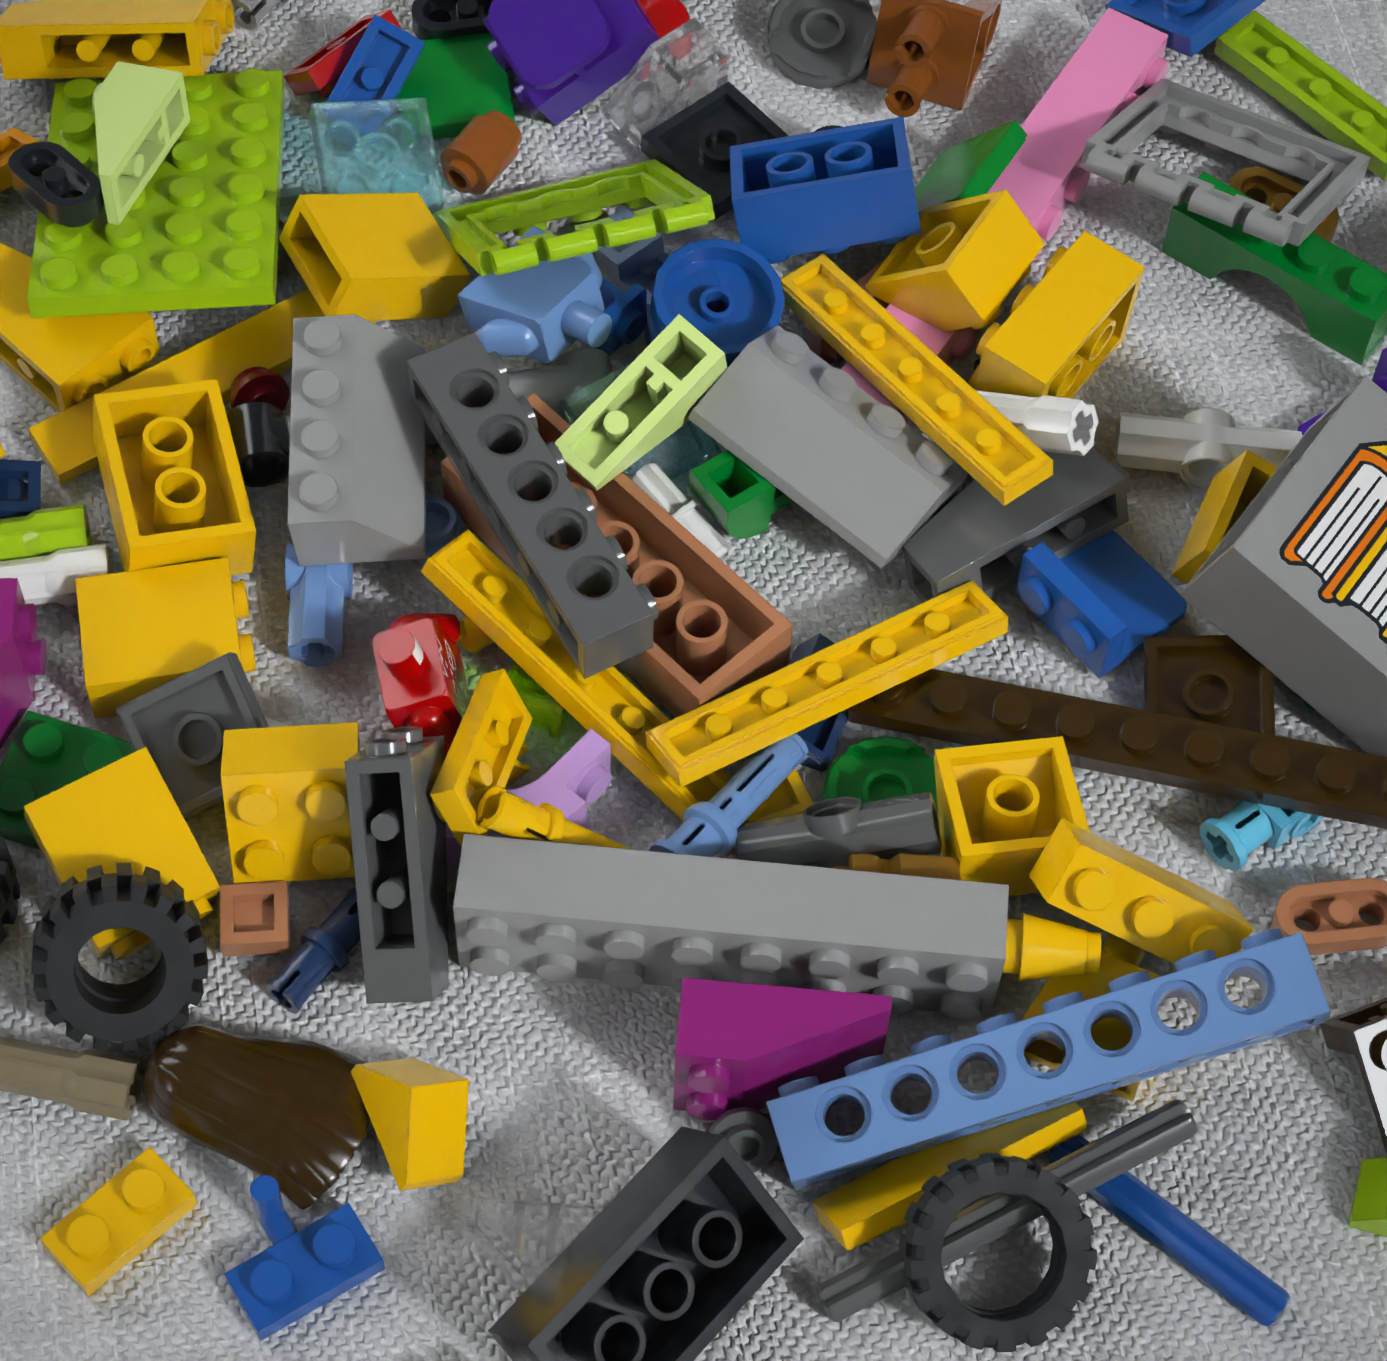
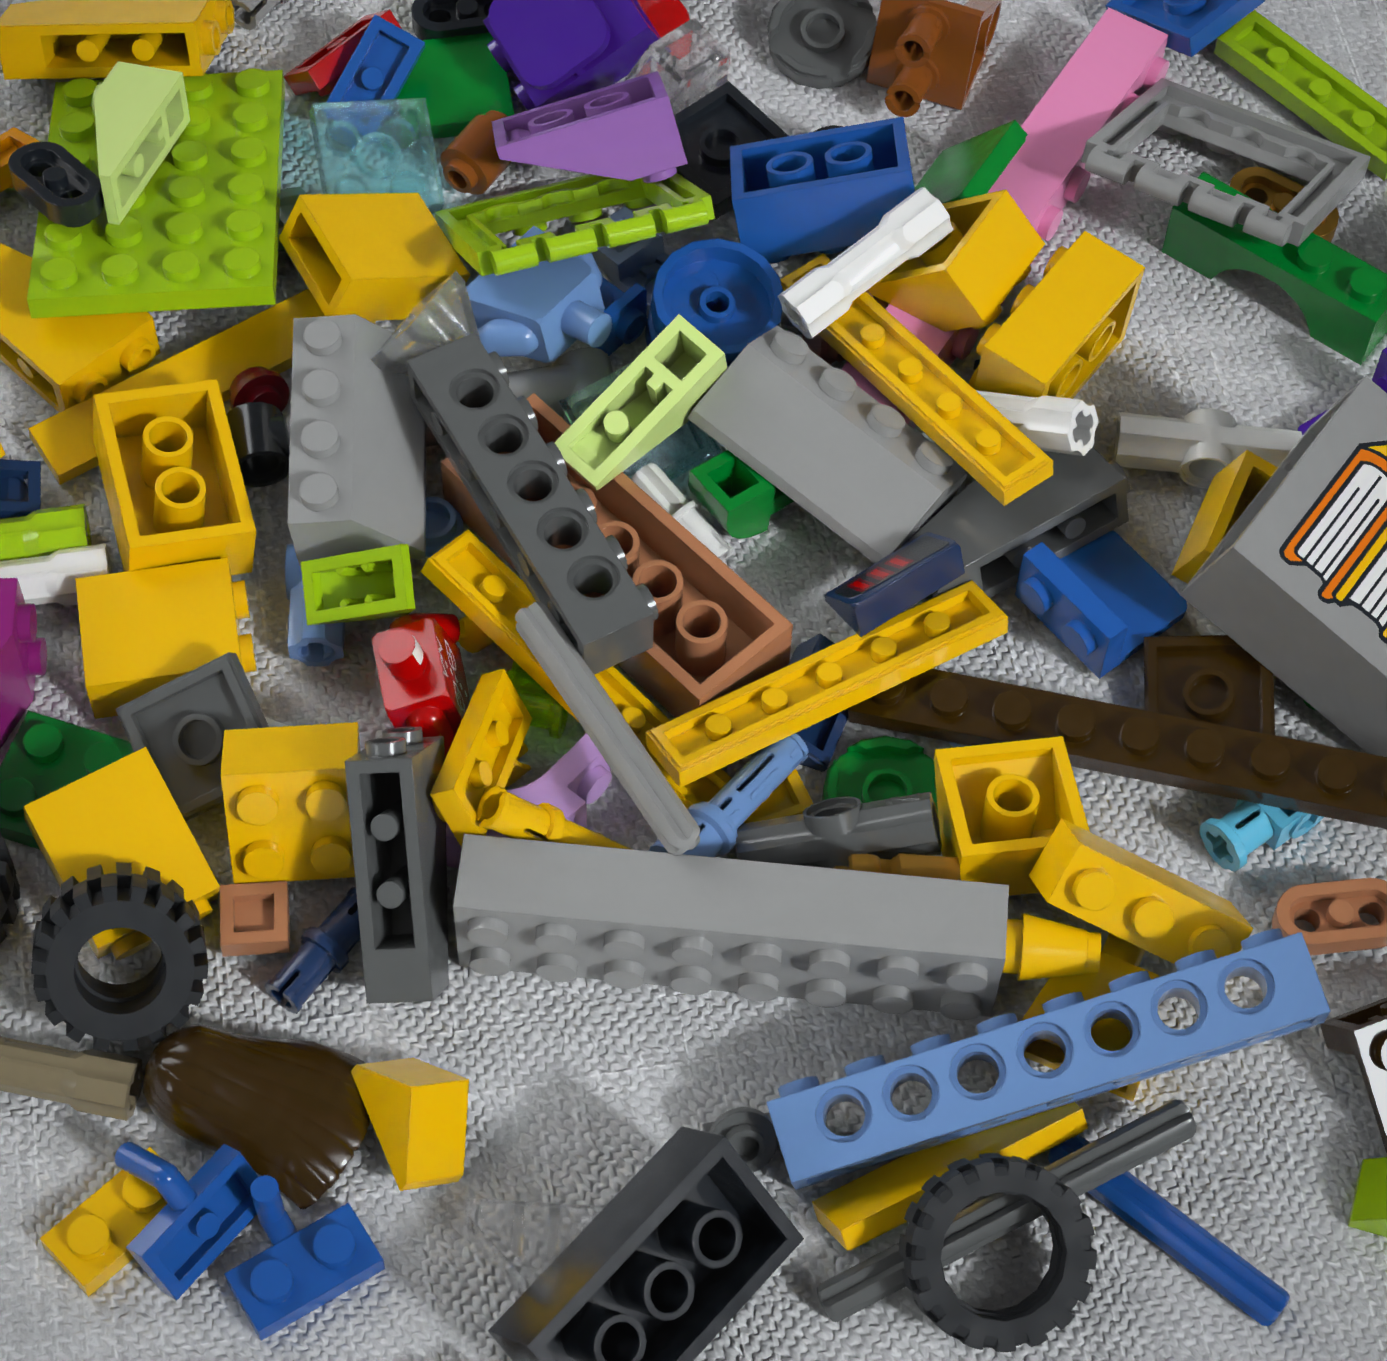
(198, 1217): none -> blue plate
(358, 586): none -> lime slope
(432, 323): none -> clear slope
(607, 132): none -> medium lavender slope
(608, 729): none -> light grey axle
(753, 1038): magenta slope -> none
(897, 582): none -> dark blue slope
(900, 236): none -> white axle

